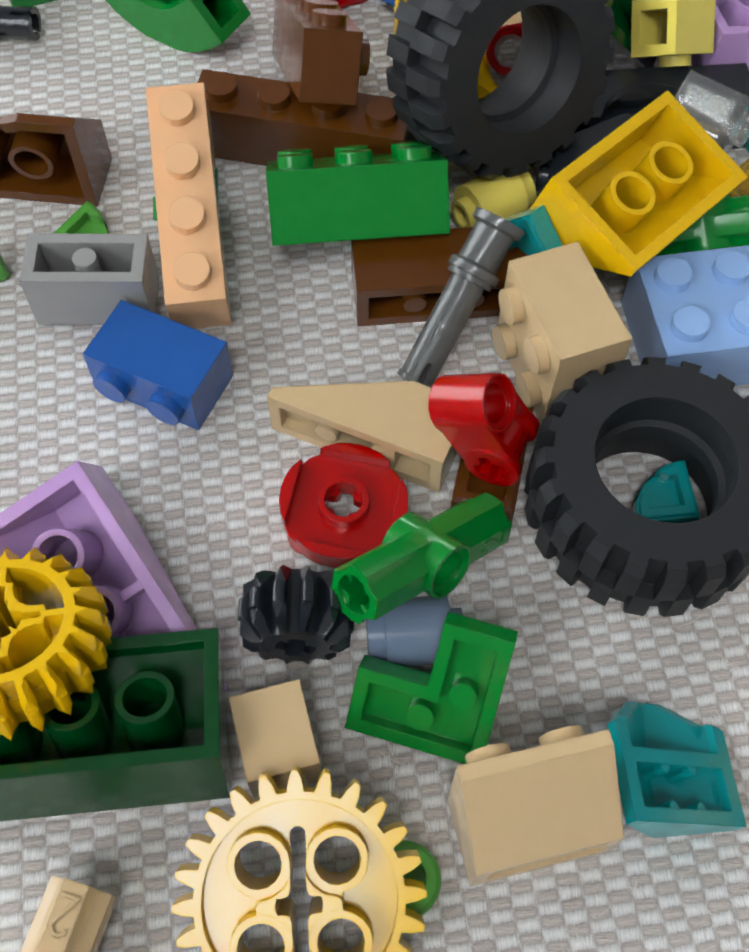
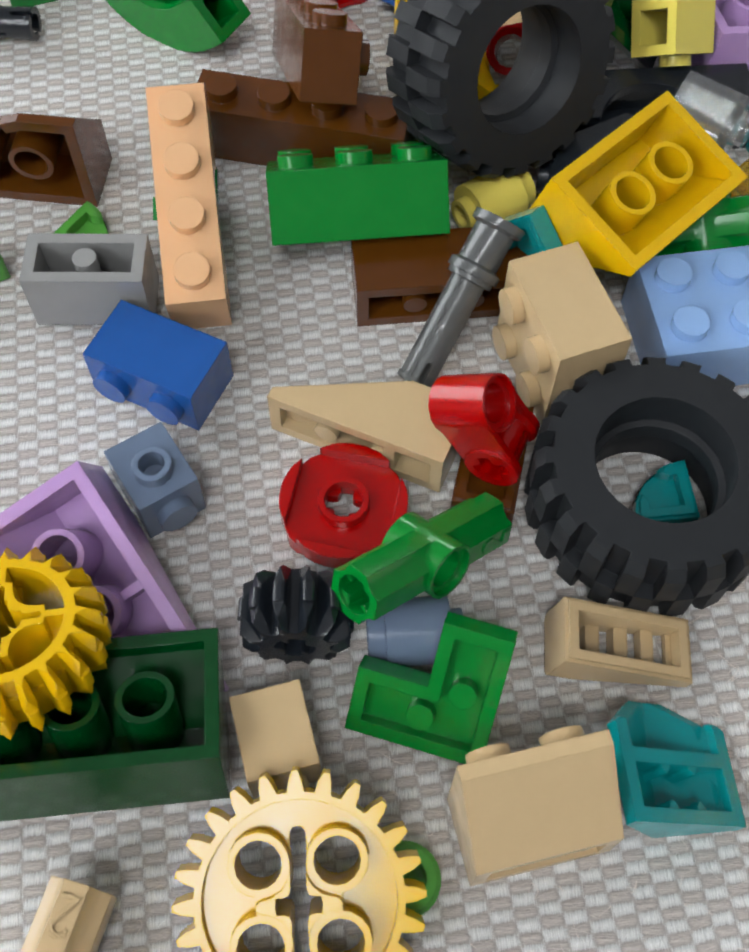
(156, 480): none -> sand blue brick
(574, 653): none -> tan slope

